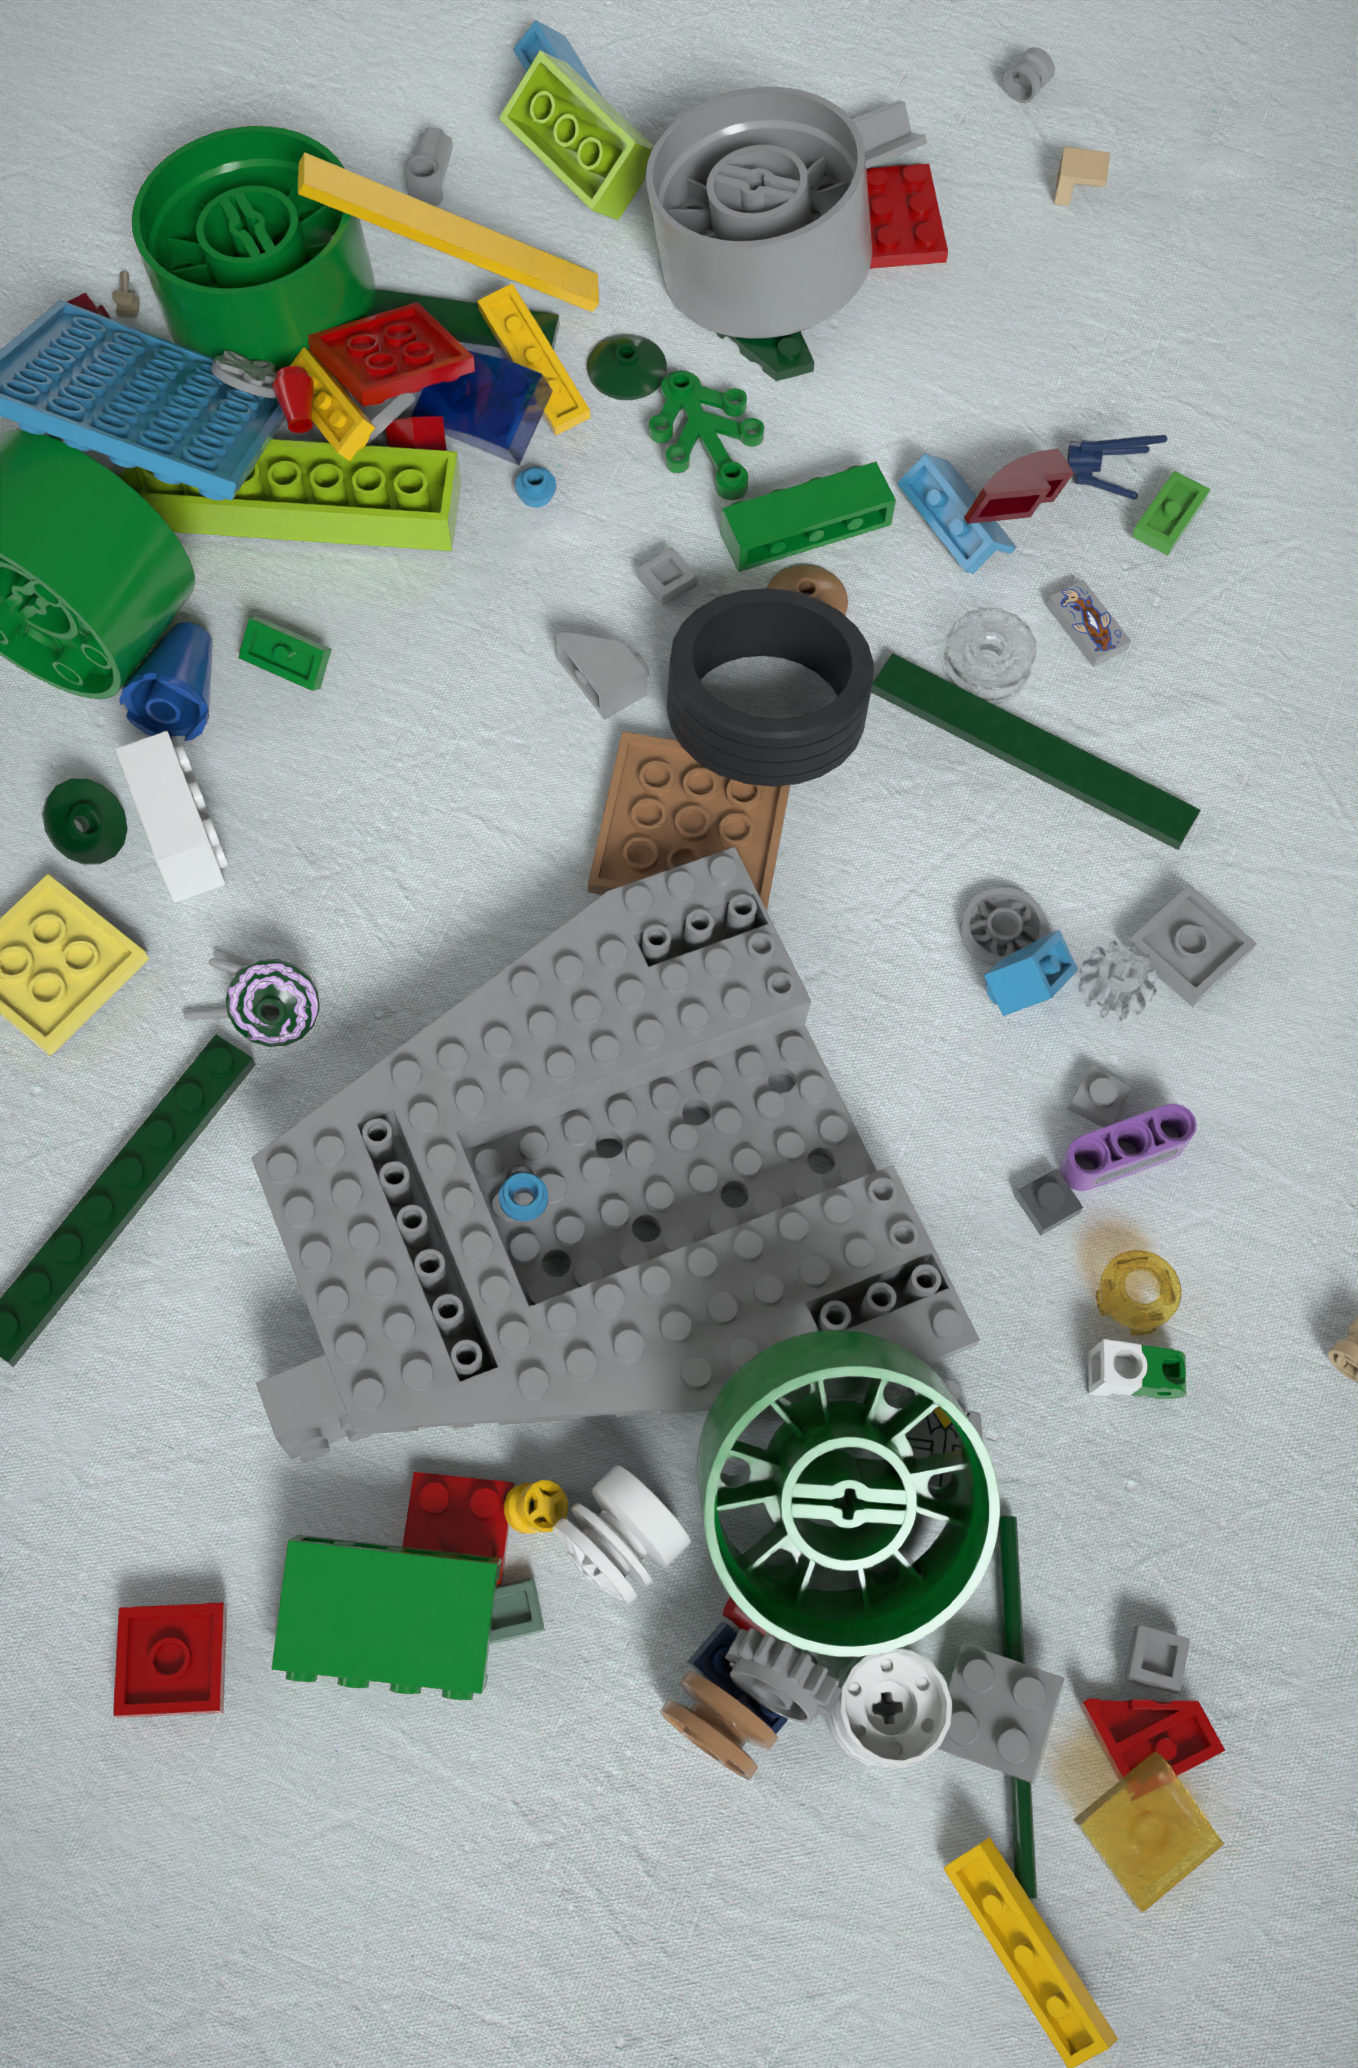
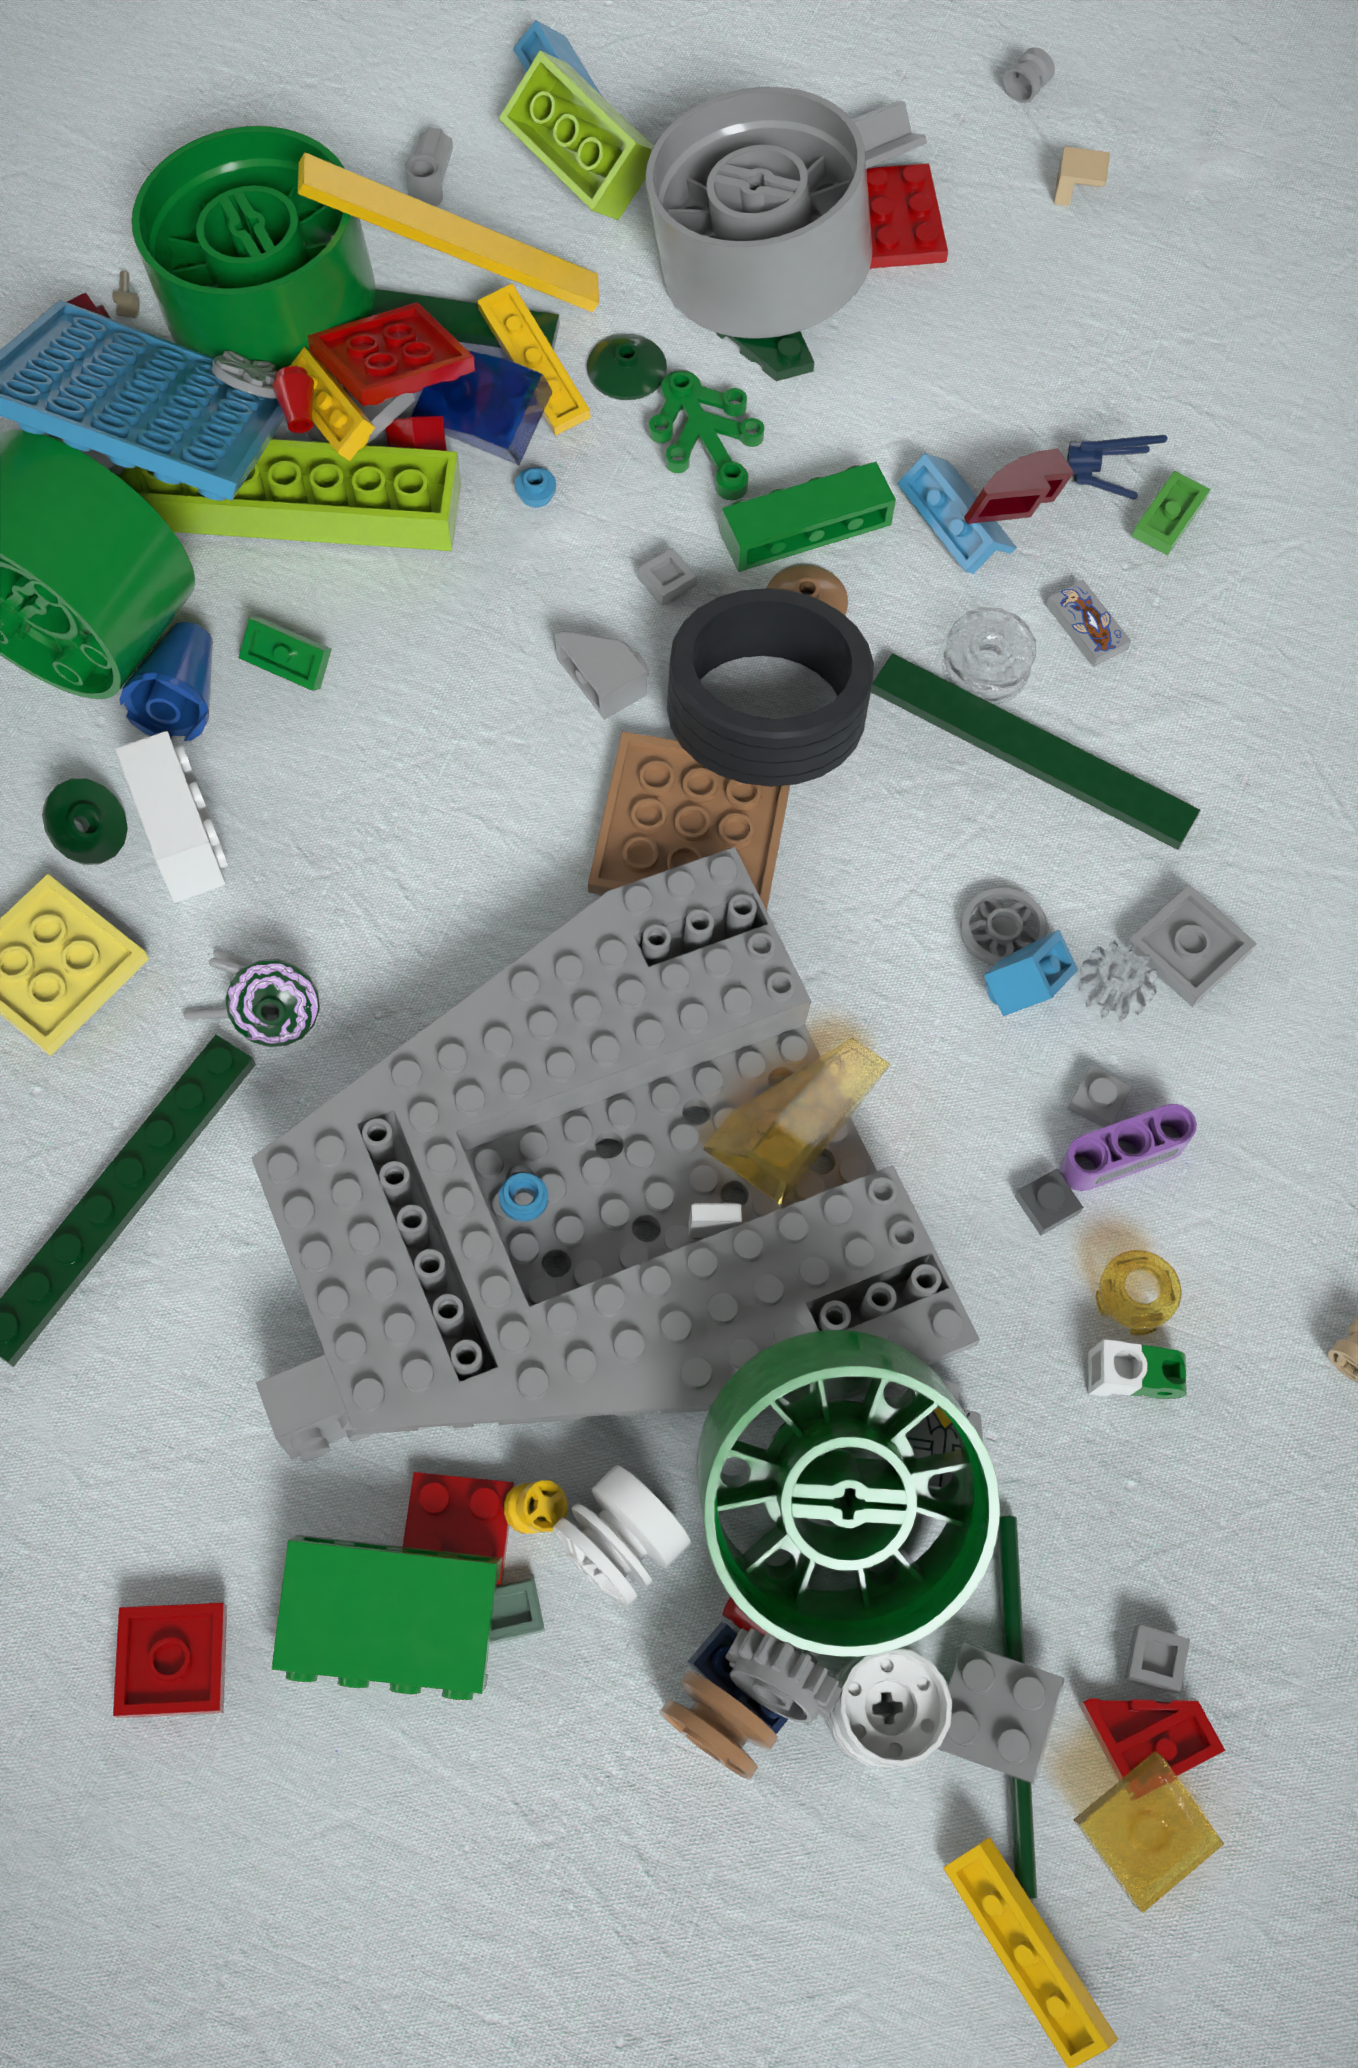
(713, 1218): none -> white tile
(791, 1124): none -> clear yellow wedge

